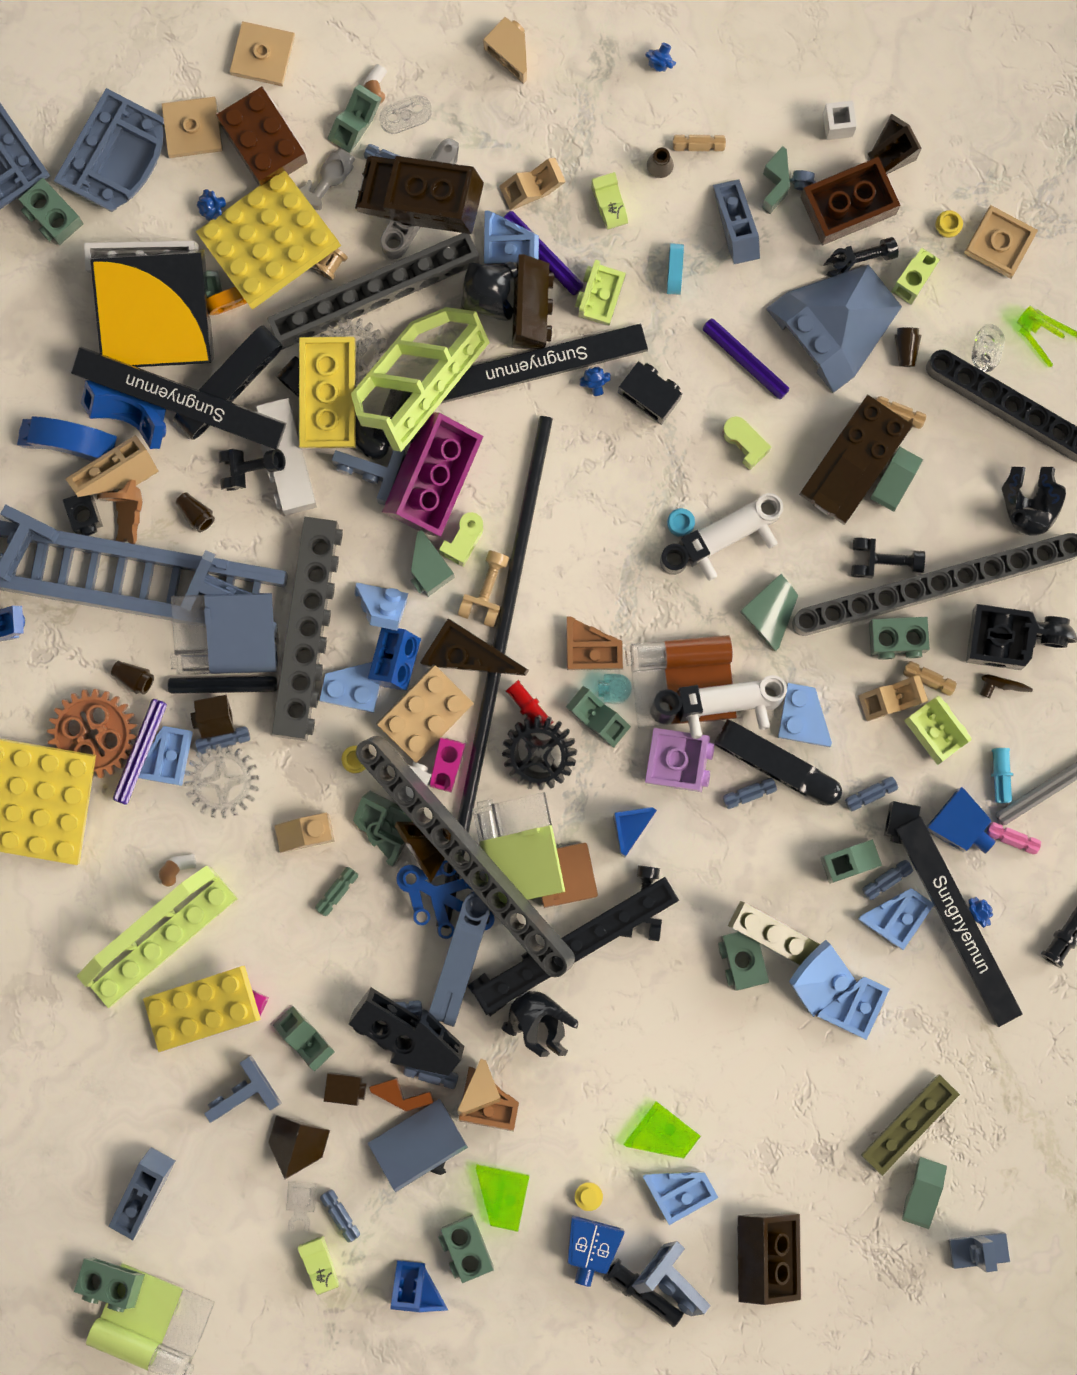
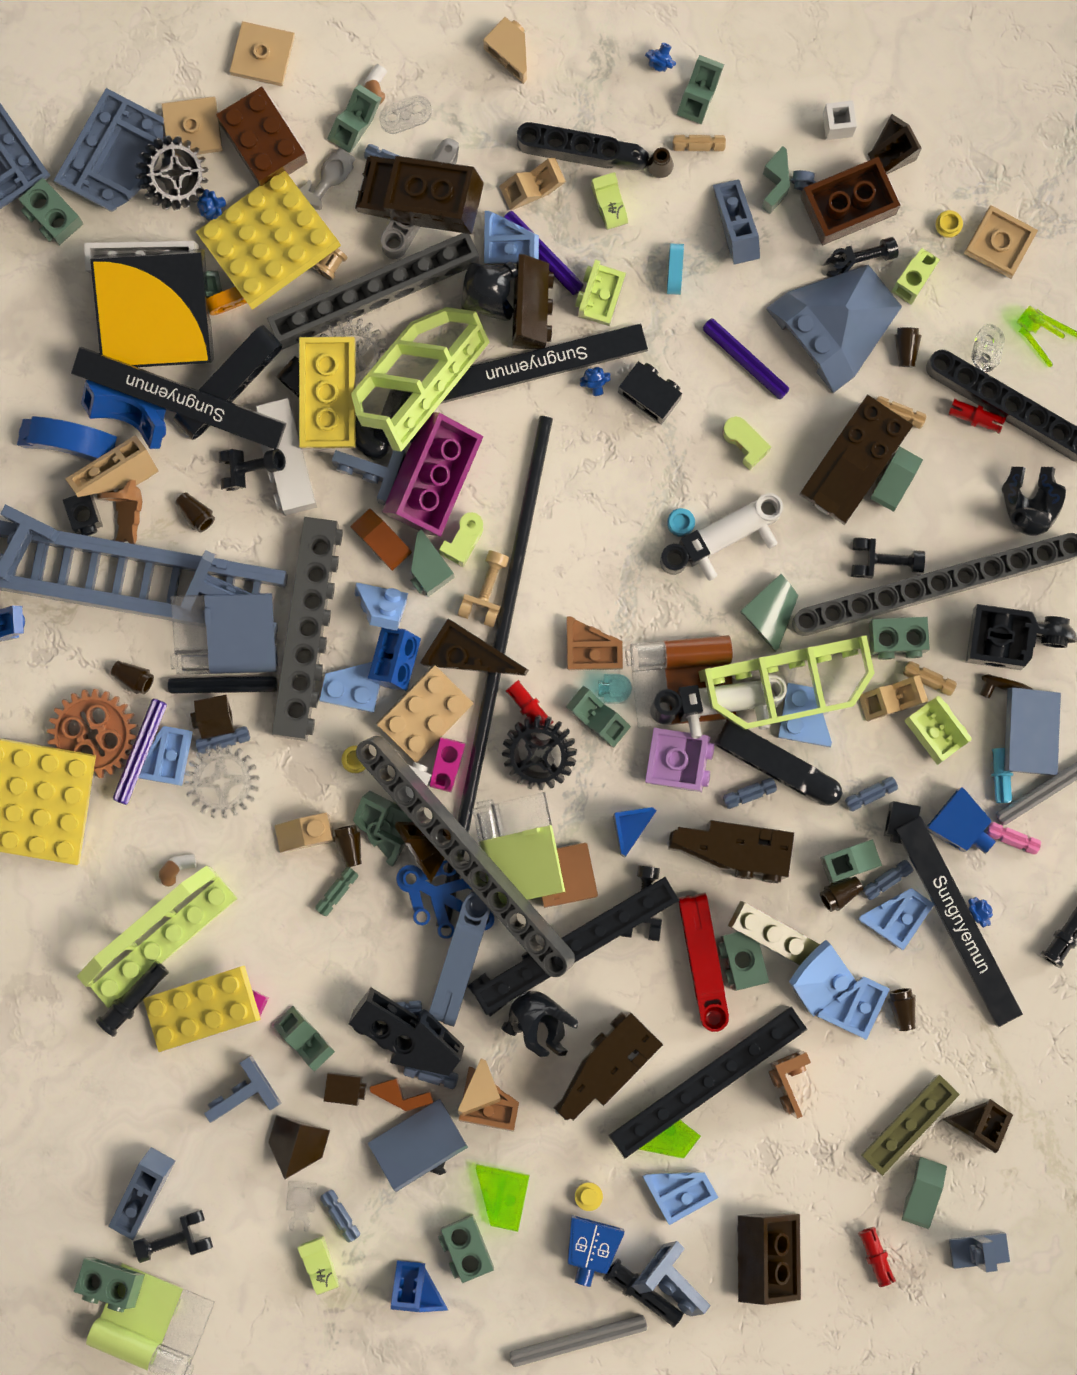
(124, 1007): none -> black pin
(145, 1249): none -> black bar
(171, 162): none -> black gear
(349, 844): none -> dark brown cone
(381, 539): none -> dark orange slope
(578, 1341): none -> light grey axle
(608, 1065): none -> dark brown piece
(624, 157): none -> black piece
(700, 89): none -> sand green slope
(704, 961): none -> red piece
(707, 1082): none -> black tile
(738, 849): none -> dark brown piece
(792, 1065): none -> medium nougat bracket
(794, 659): none -> yellowish green plate
(841, 893): none -> dark brown cone
(877, 1257): none -> red pin
(903, 1008): none -> dark brown cone
(977, 416): none -> red pin
(983, 1124): none -> dark brown slope
(1032, 731): none -> sand blue tile

